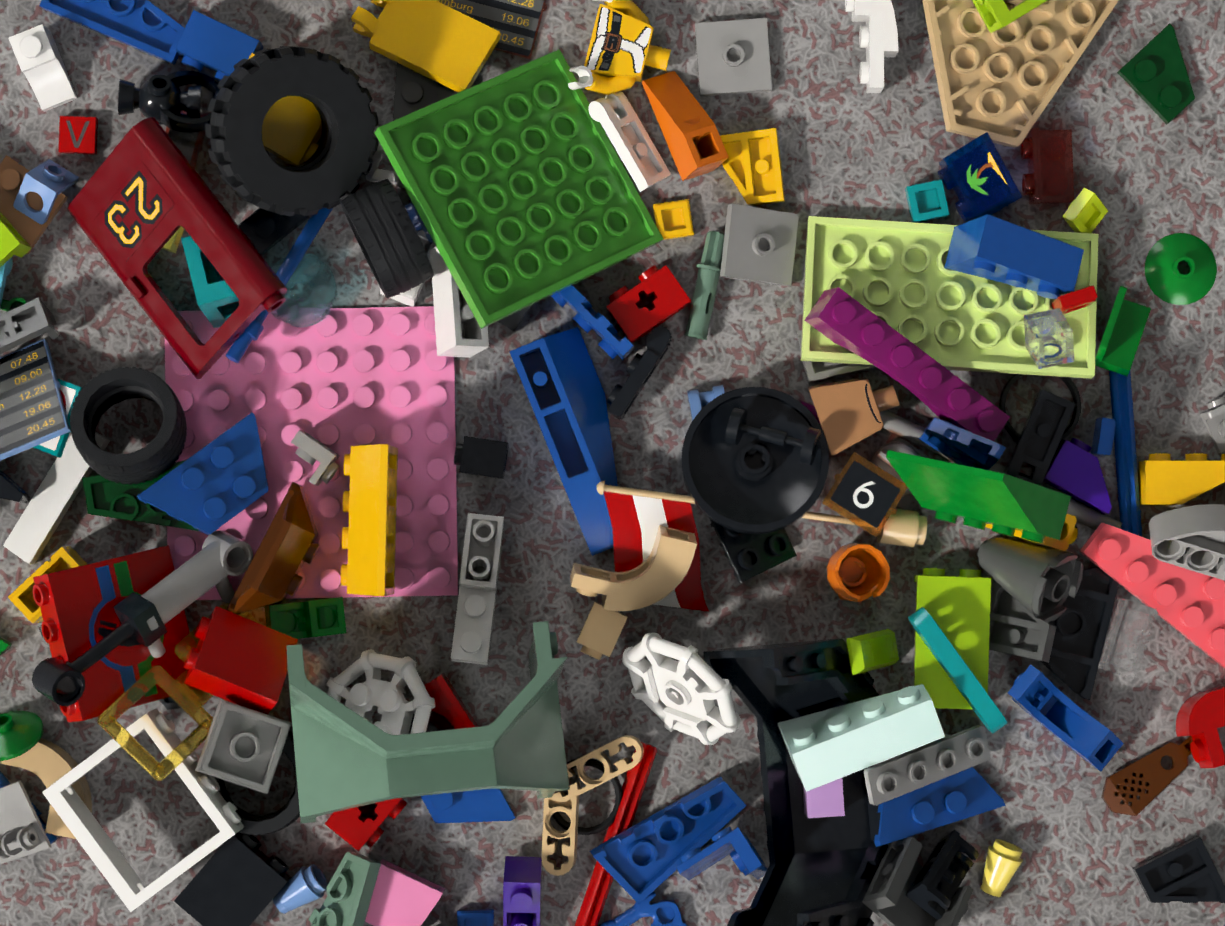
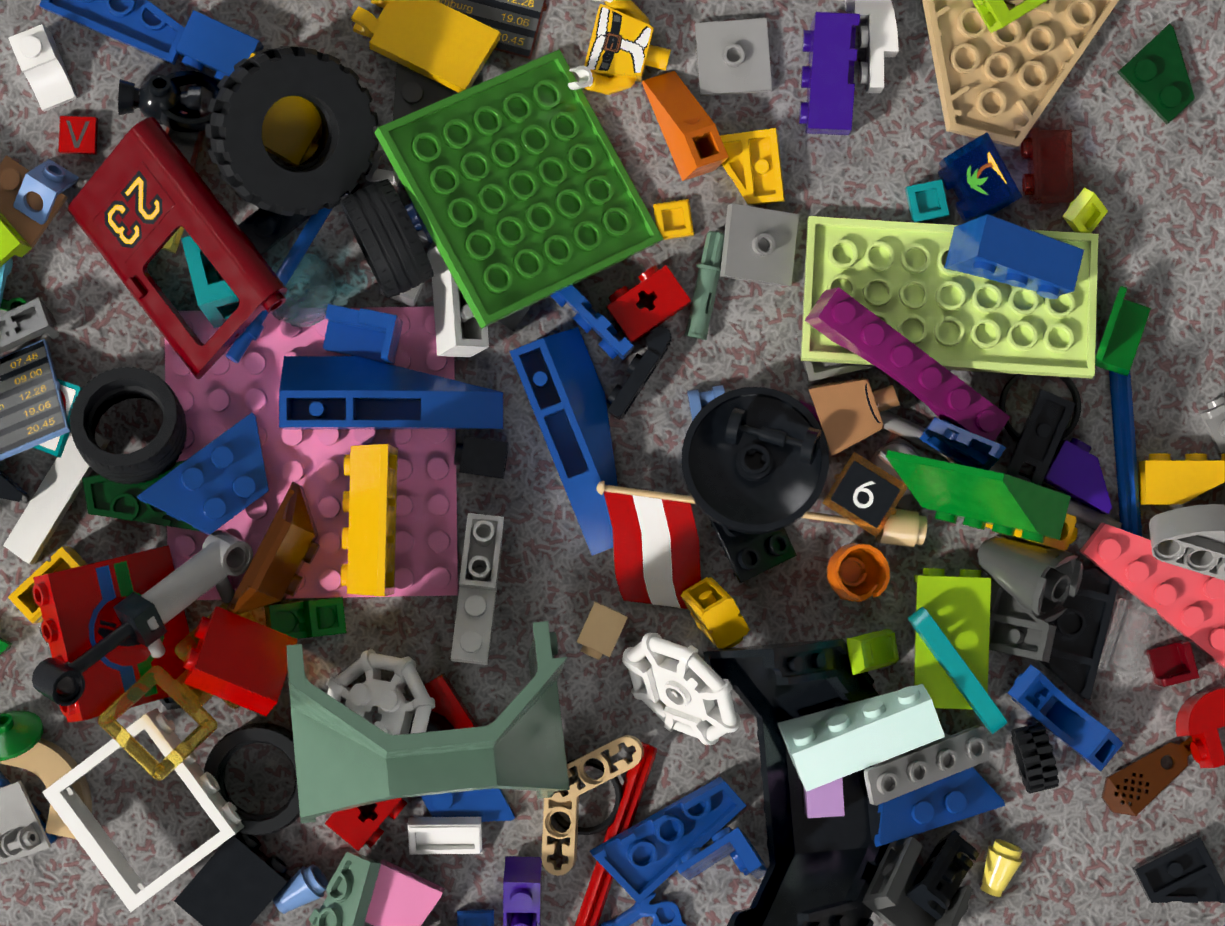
(243, 746): light grey plate -> none
(312, 450): light grey bracket -> none
(362, 333): none -> blue panel
(379, 395): none -> blue wedge
(445, 835): none -> white tile
(629, 139): white plate -> none
(647, 582): tan arch -> none
(715, 613): none -> yellow brick
(829, 73): none -> dark purple wedge
(1035, 758): none -> black tyre
(1049, 338): clear brick -> none
(1075, 300): red tile -> none
(1103, 436): blue tile -> none
(1163, 273): green dish -> none
(1172, 663): none -> dark red panel

